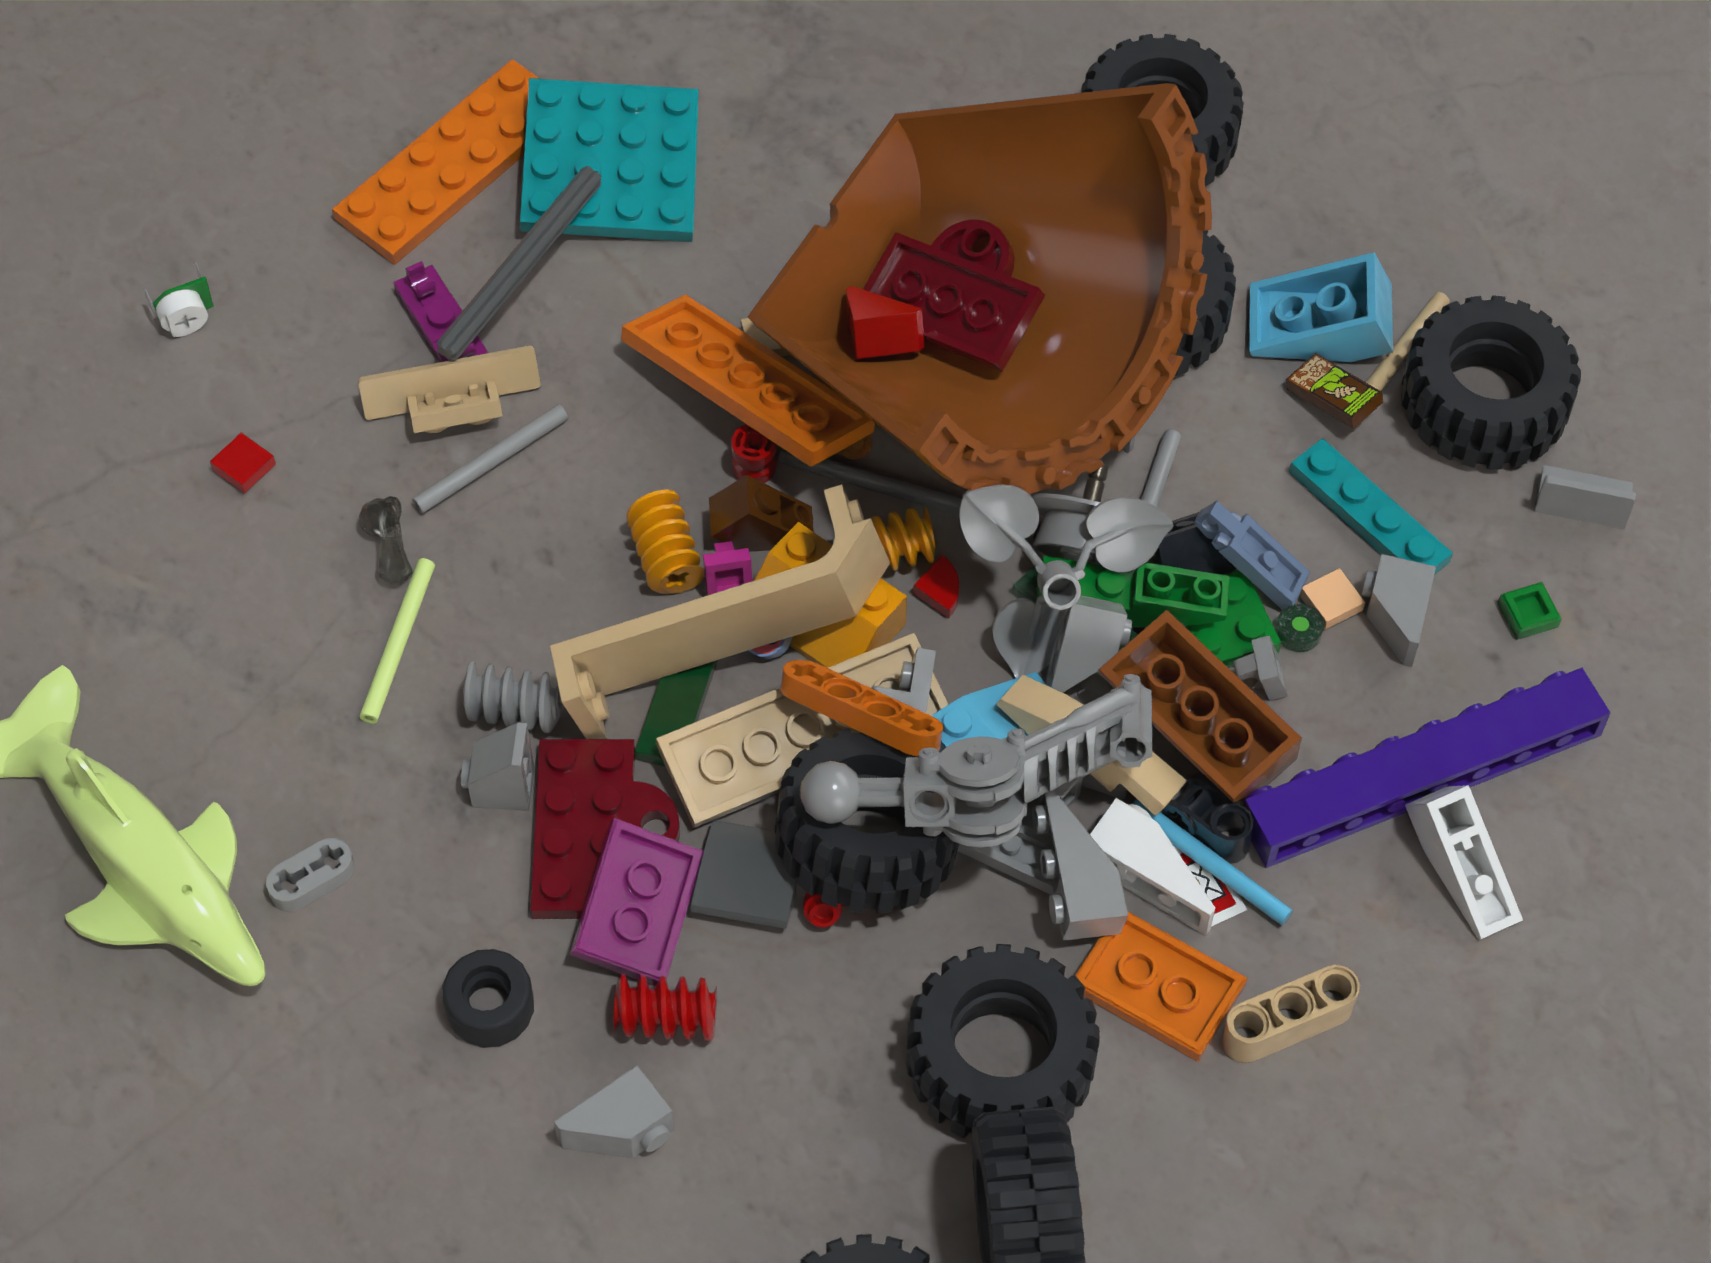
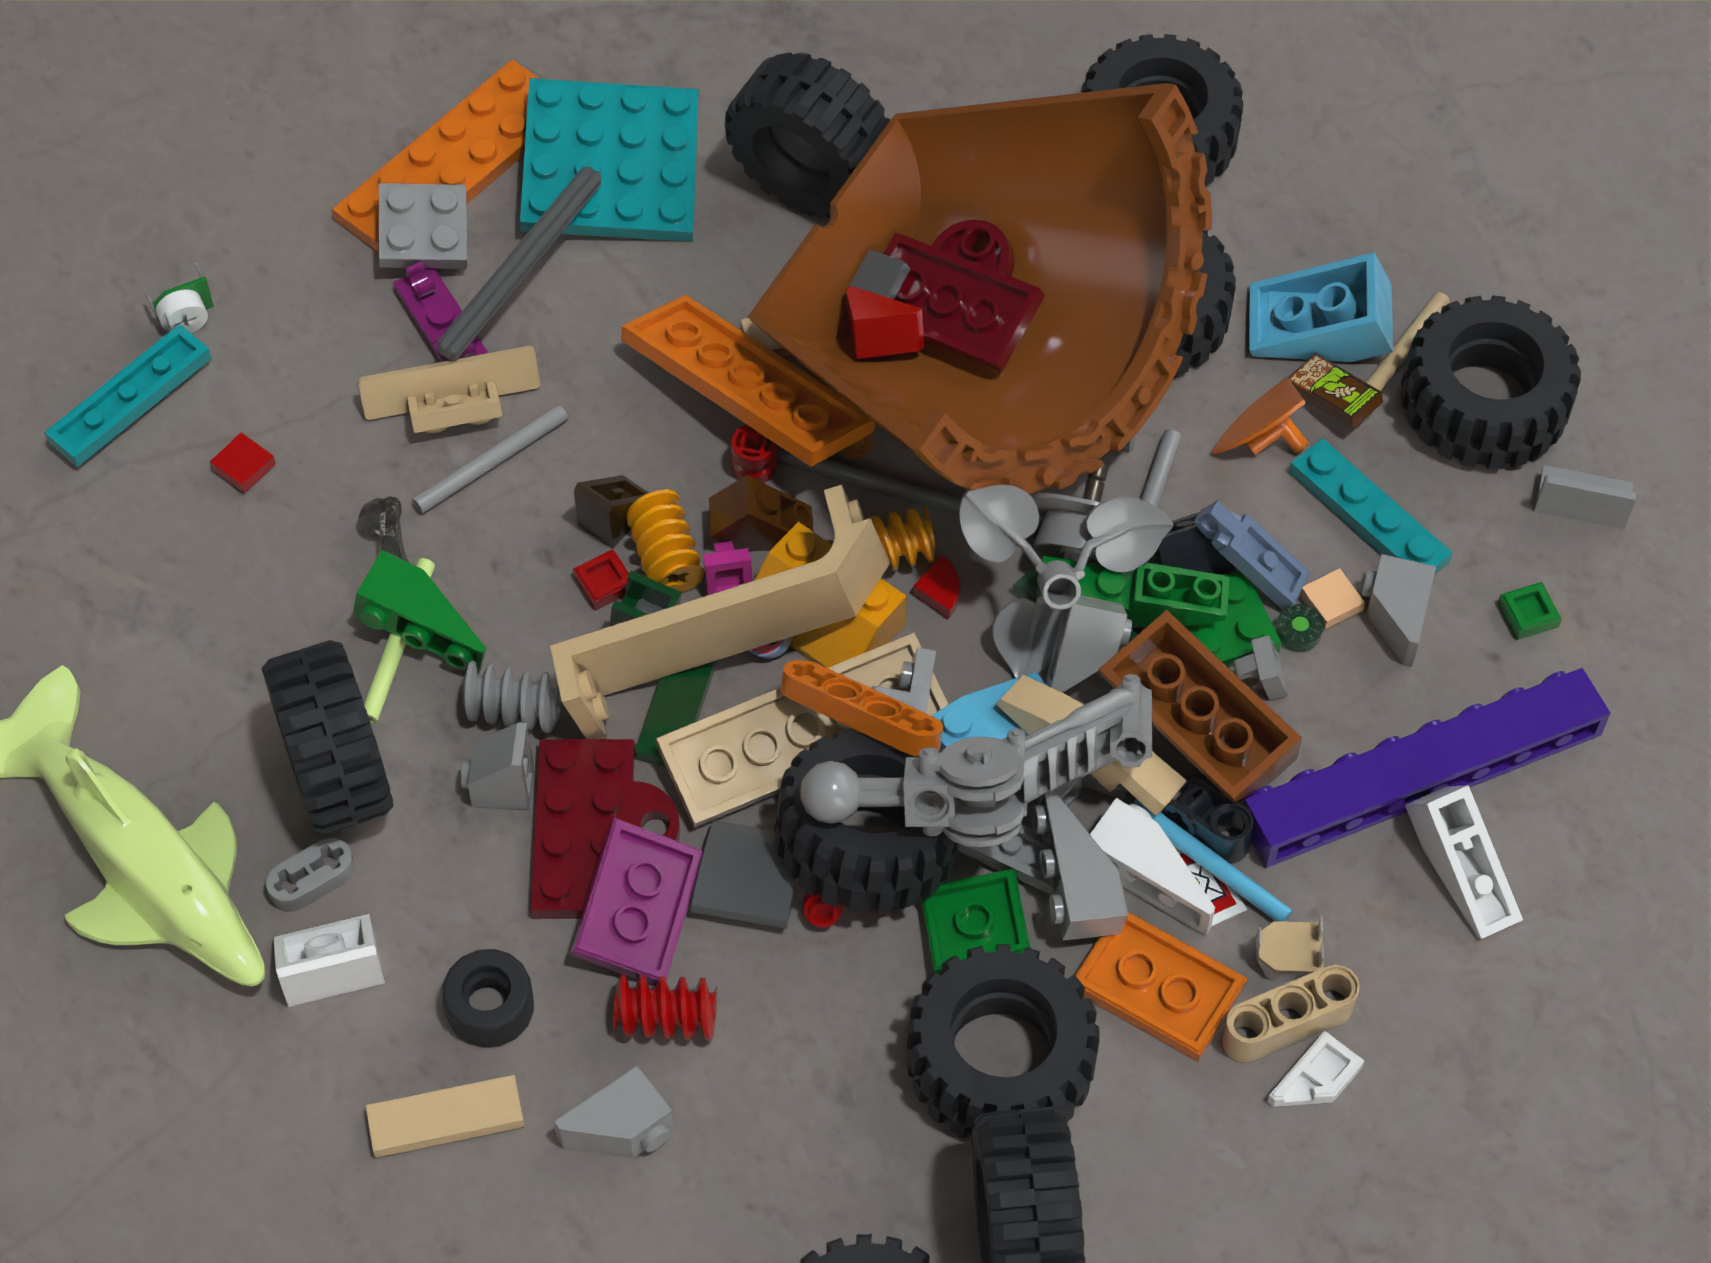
(128, 395): none -> teal plate
(327, 960): none -> white slope
(328, 737): none -> black tyre
(412, 607): none -> green slope
(422, 225): none -> light grey plate
(444, 1116): none -> tan tile
(602, 579): none -> red tile
(604, 506): none -> dark brown slope
(643, 598): none -> dark green window
(802, 129): none -> black tyre
(880, 274): none -> dark grey tile
(975, 914): none -> green plate
(1266, 422): none -> orange shield
(1290, 949): none -> tan piece
(1318, 1075): none -> white tile

